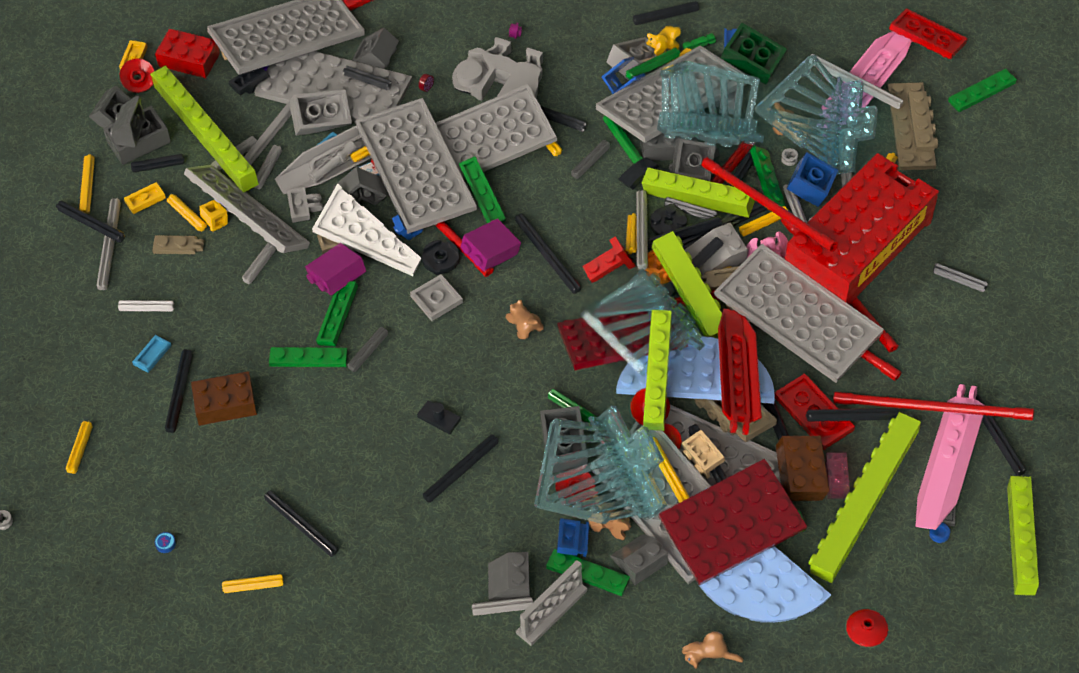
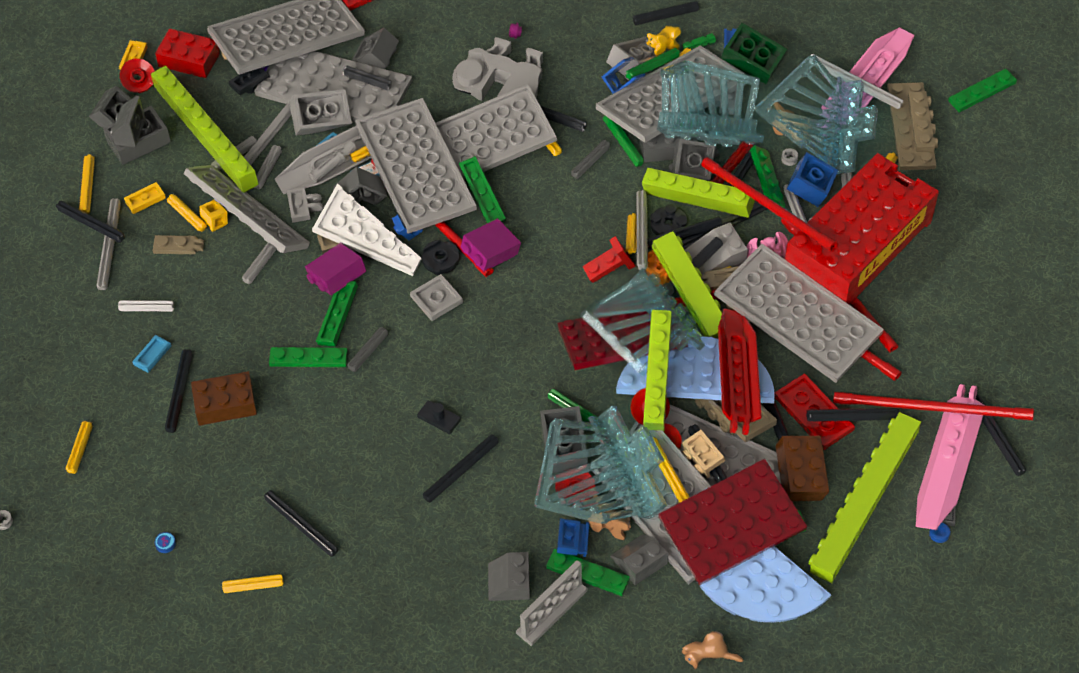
(156, 163): black axle -> none
(426, 82): dark red tile -> none
(501, 606): light grey axle -> none
(524, 320): medium nougat animal -> none
(548, 253): black axle -> none
(636, 172): black slope -> none
(691, 209): axle -> none
(759, 223): yellow axle -> none
(837, 475): clear pink brick -> none
(866, 635): red dish -> none
(928, 33): red plate -> none
(960, 277): axle -> none
(1022, 536): lime brick -> none

